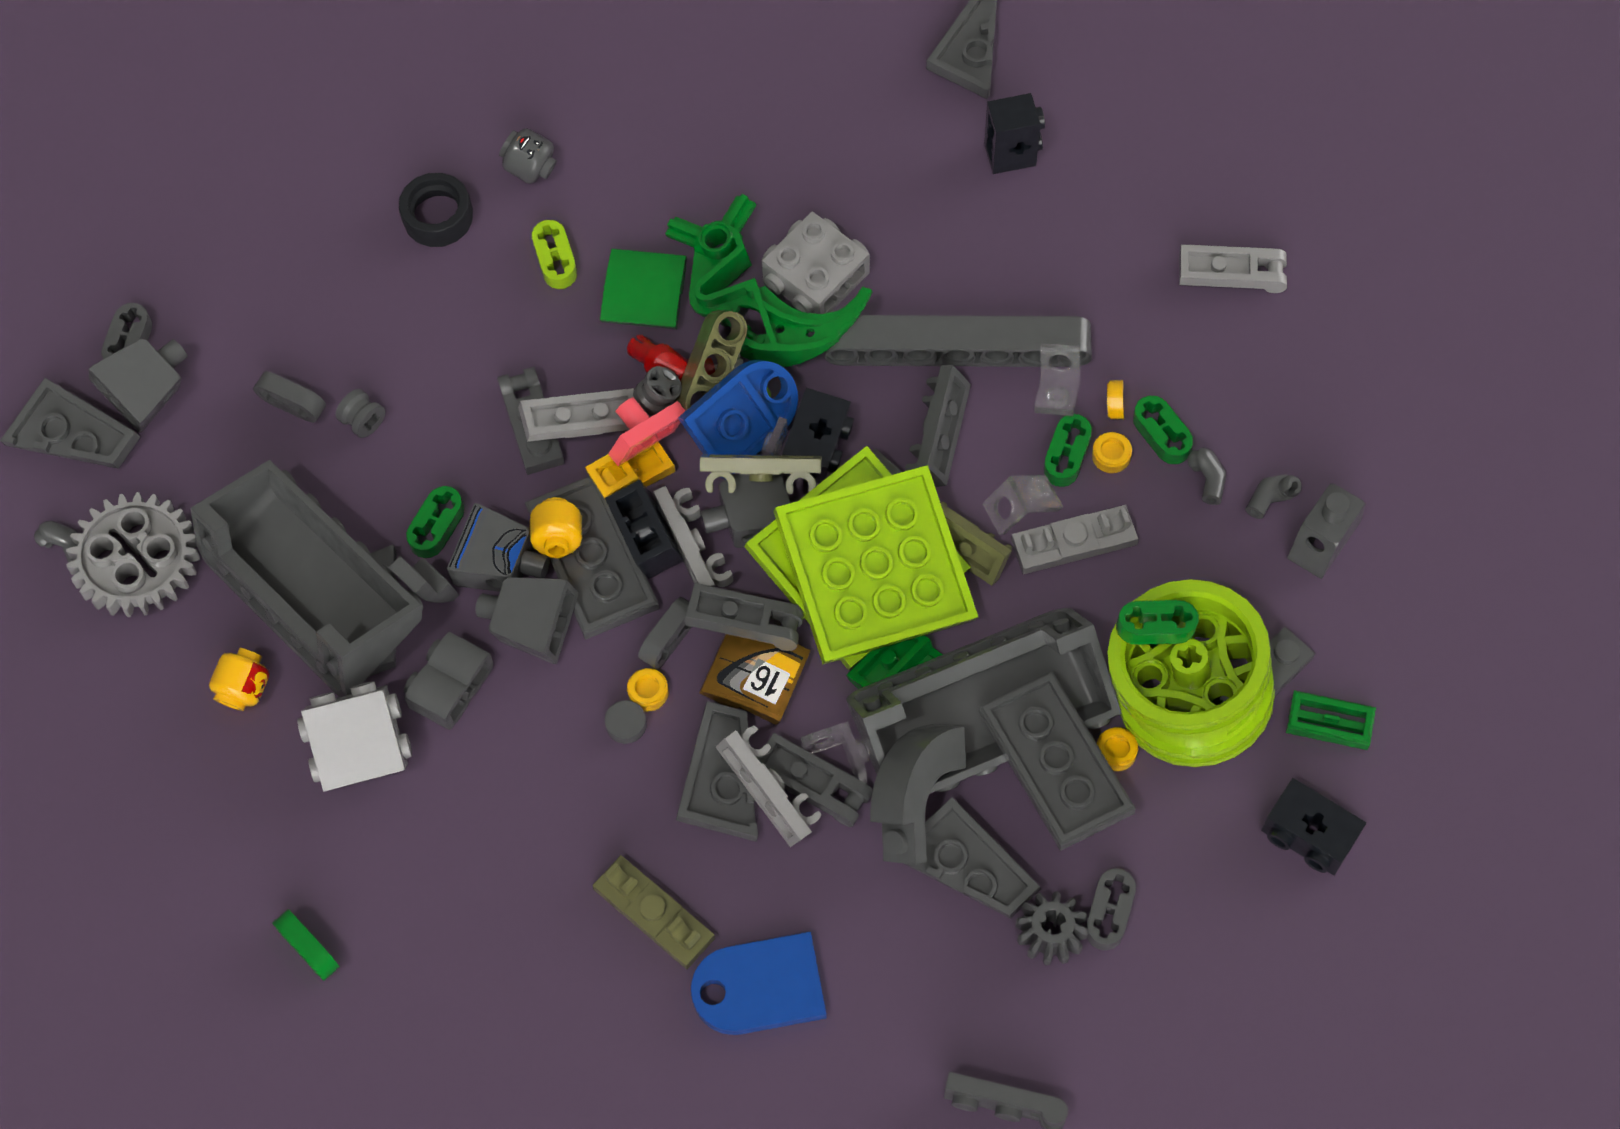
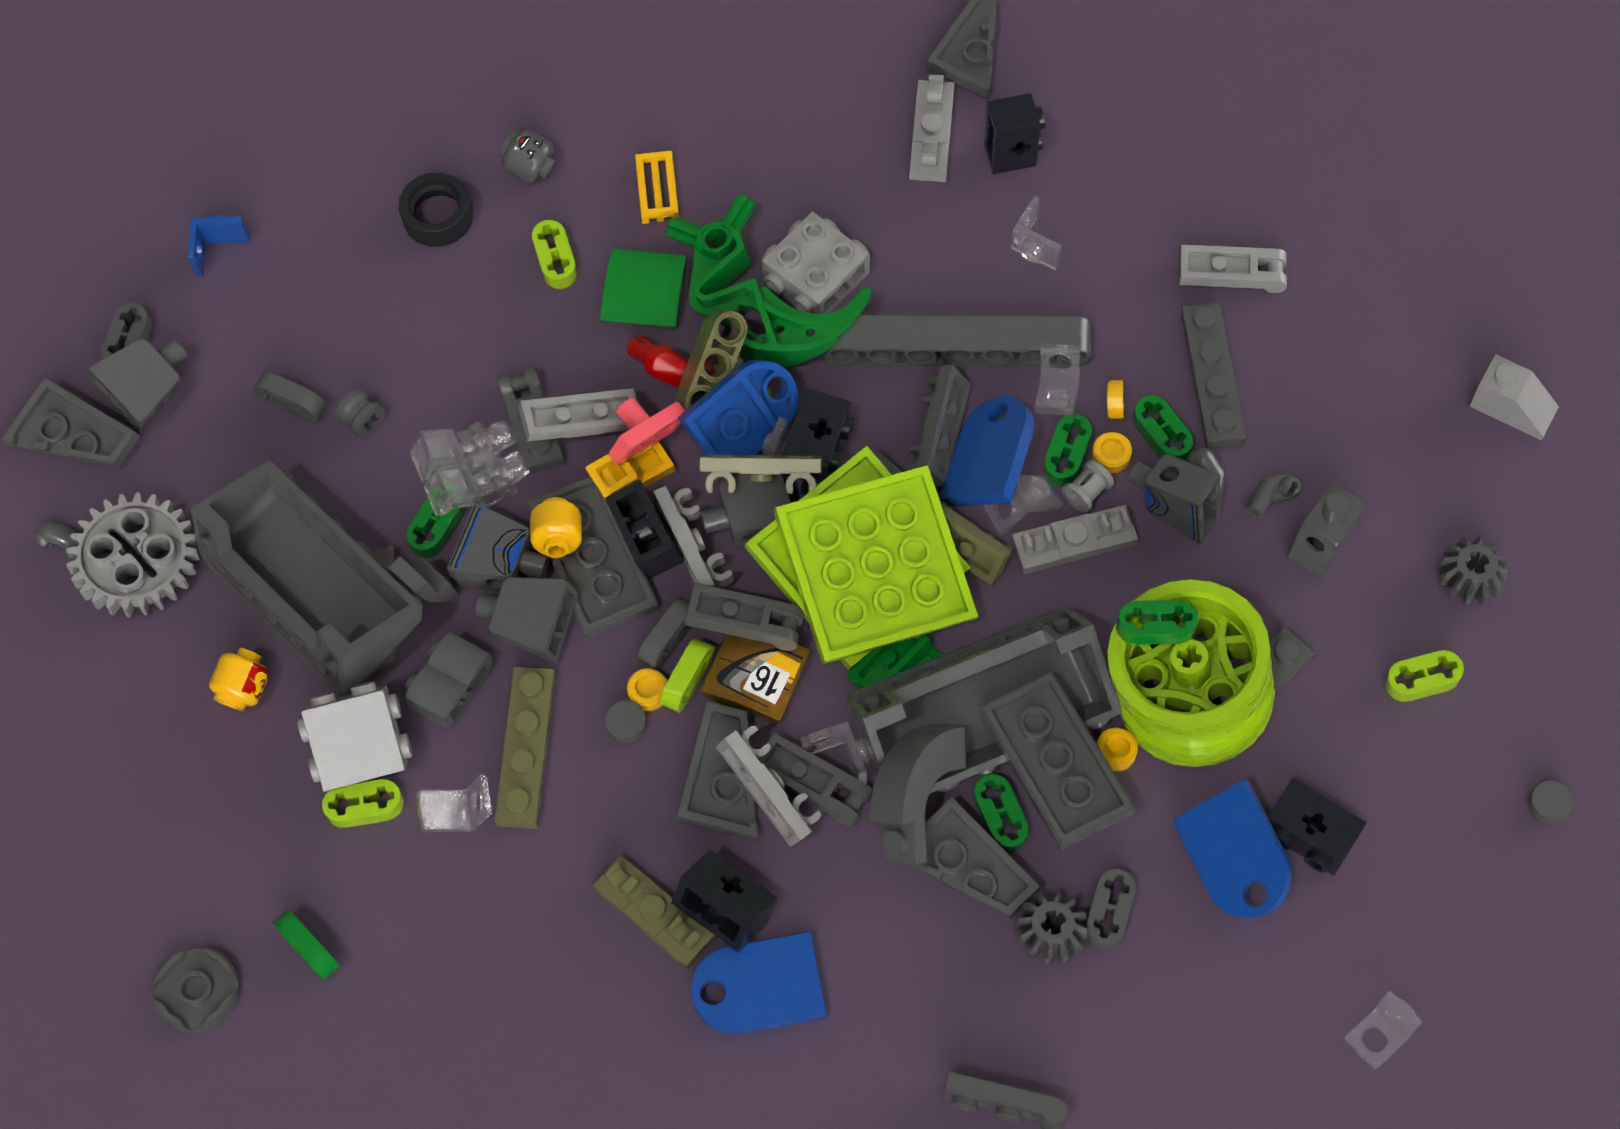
(196, 990): none -> dark grey tile
(213, 230): none -> blue bracket
(365, 812): none -> lime beam
(454, 808): none -> clear bracket
(468, 466): none -> clear hips
(525, 748): none -> olive plate
(657, 389): dark grey wheel -> none
(659, 211): none -> yellow tile
(687, 675): none -> lime beam
(724, 900): none -> black brick
(932, 129): none -> light grey plate
(989, 454): none -> blue tile
(1009, 809): none -> green beam
(1031, 244): none -> clear bracket
(1087, 486): none -> light grey bush
(1180, 495): none -> dark grey torso
(1213, 376): none -> dark grey plate
(1235, 849): none -> blue tile
(1327, 734): green tile -> none
(1394, 1019): none -> clear bracket
(1426, 684): none -> lime beam
(1478, 558): none -> dark grey gear
(1515, 397): none -> light grey slope
(1551, 802): none -> dark grey tile

